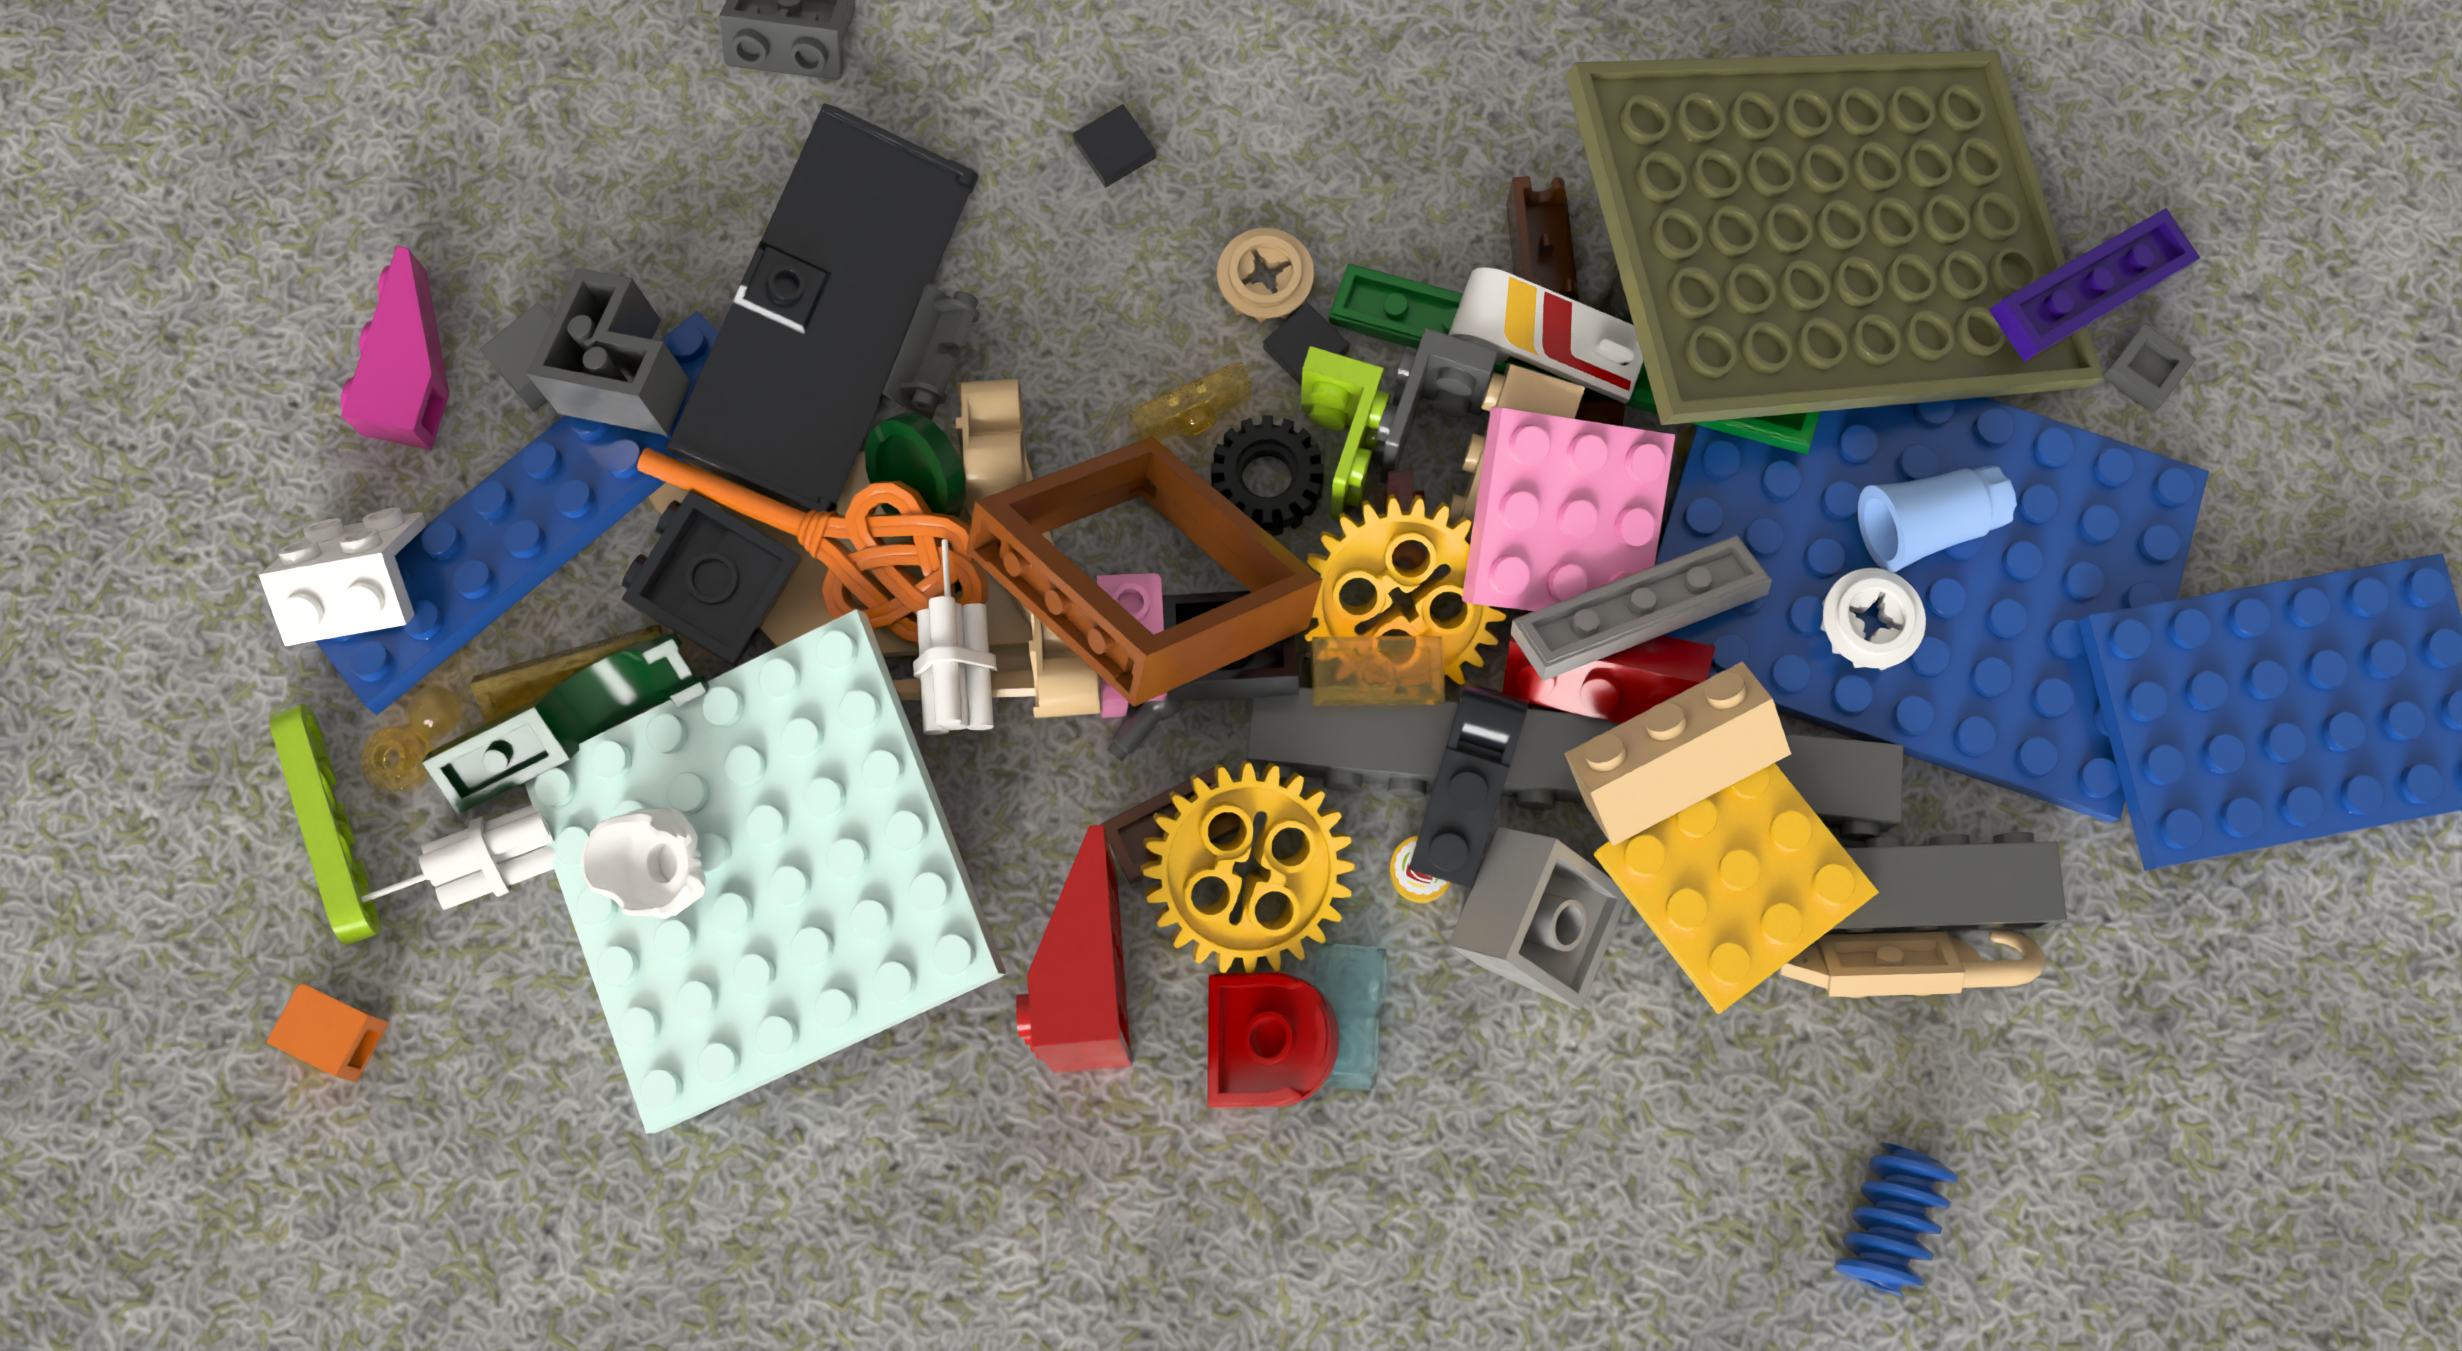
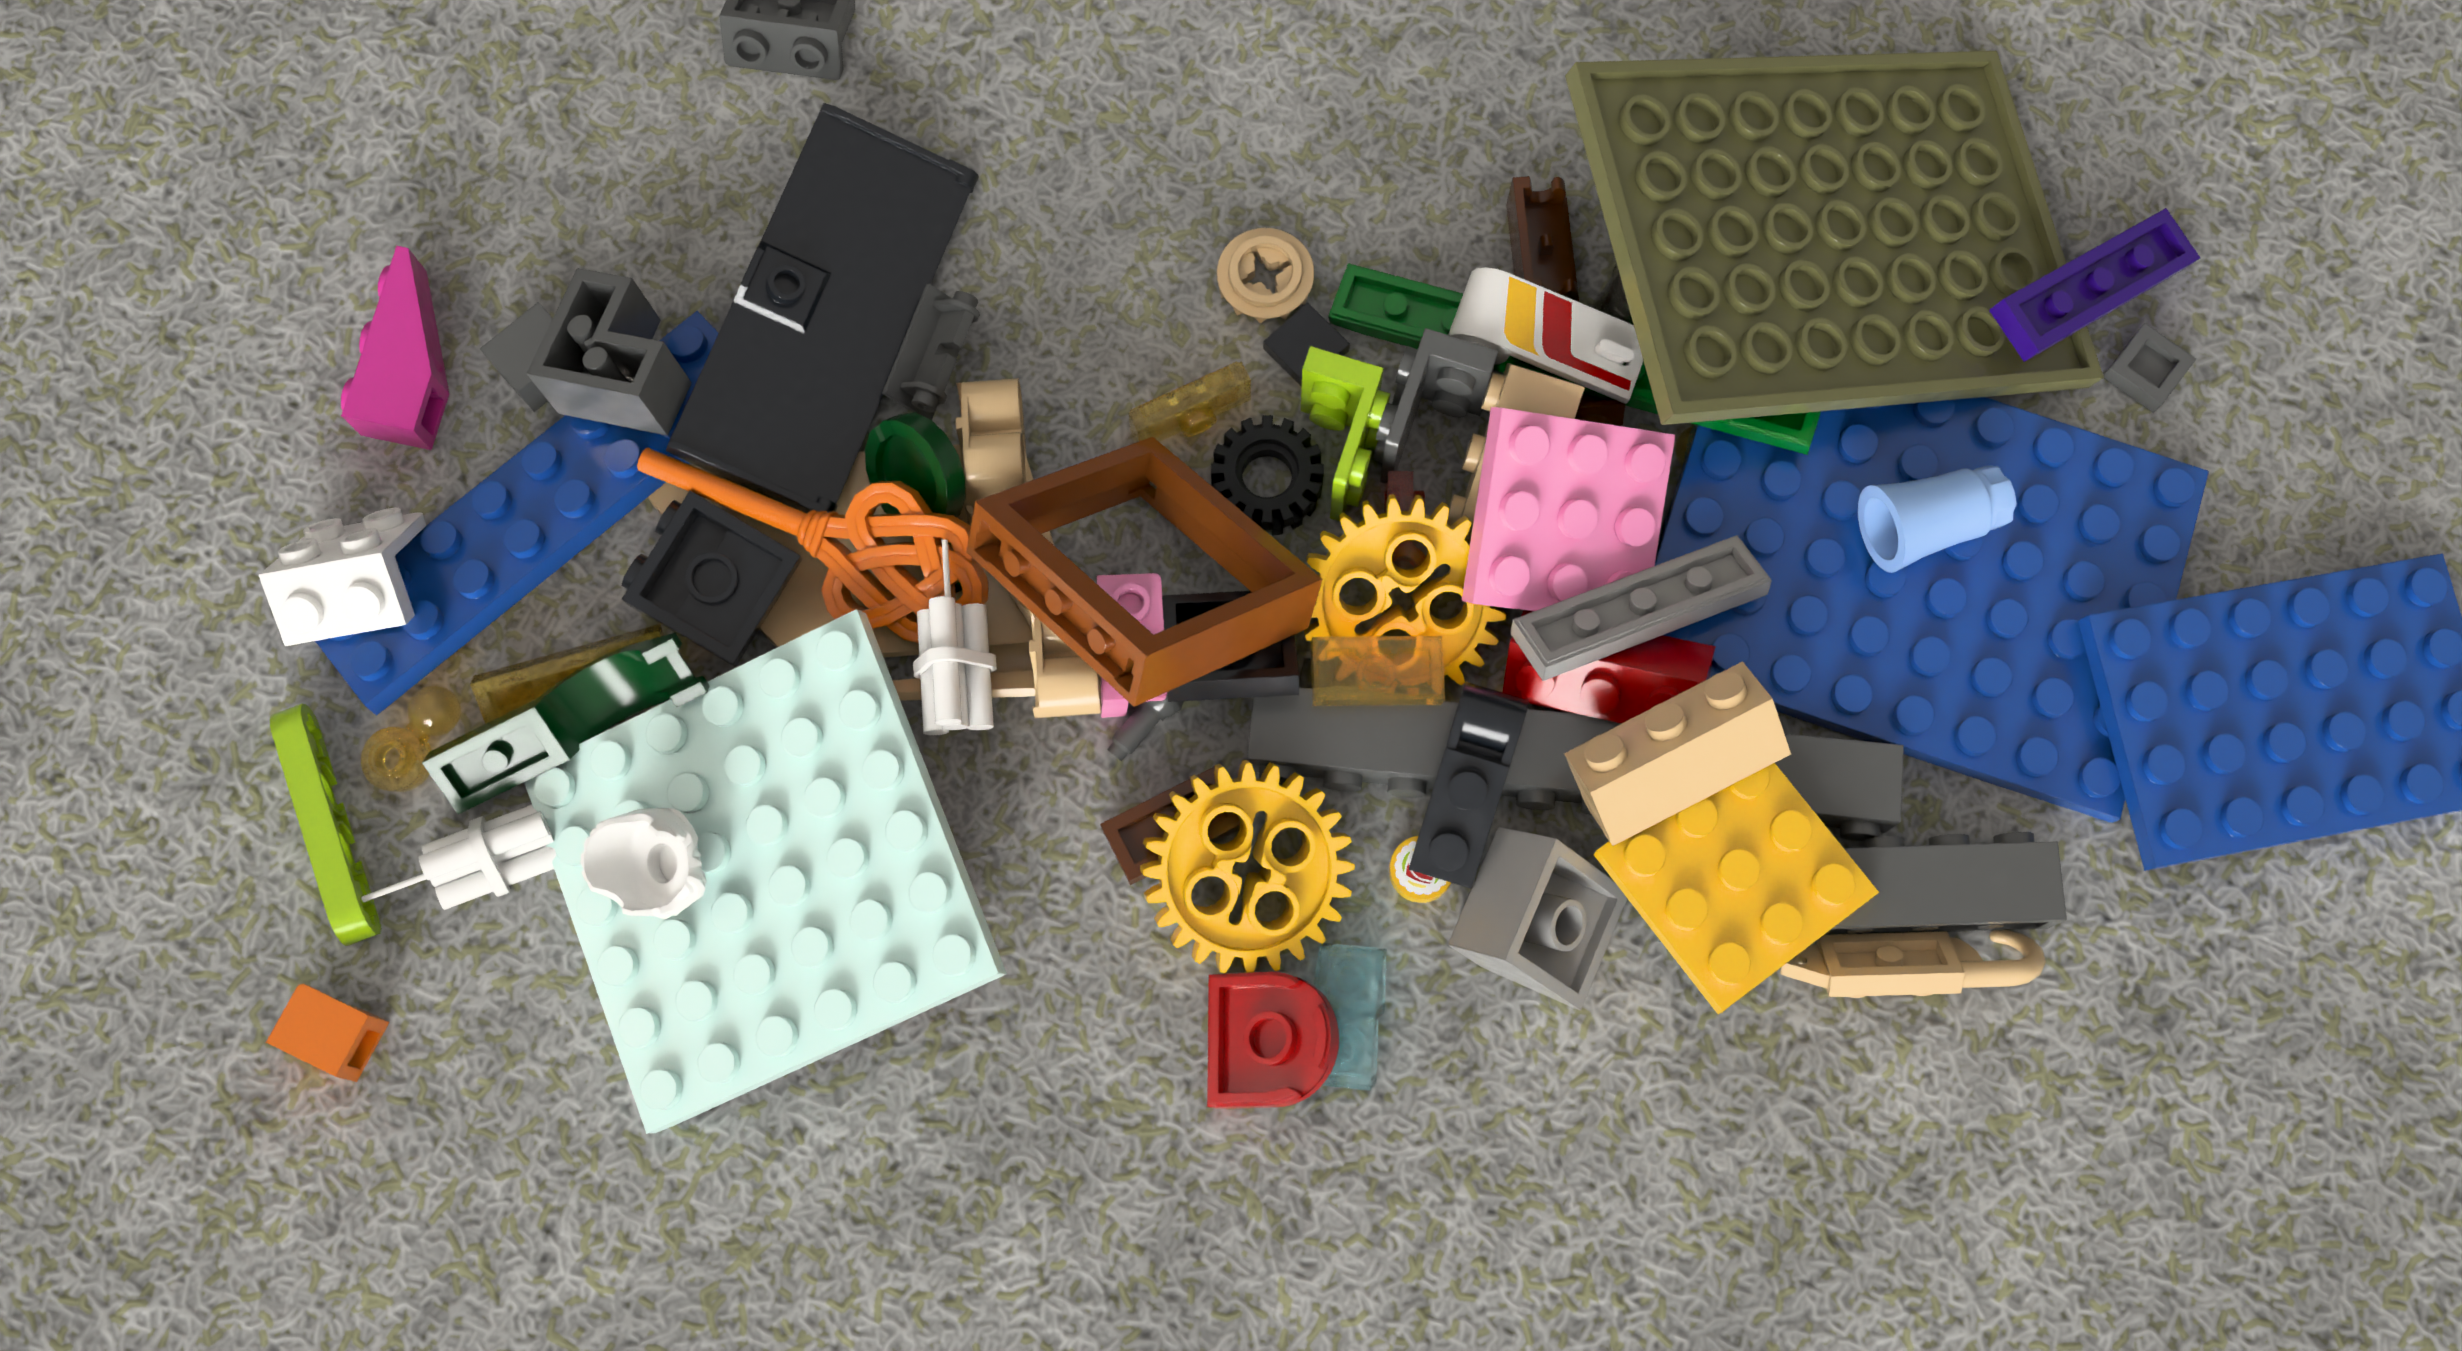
(1077, 978): red slope -> none
(1114, 145): black tile -> none
(1895, 1220): blue piece -> none
(1898, 608): white gear -> none

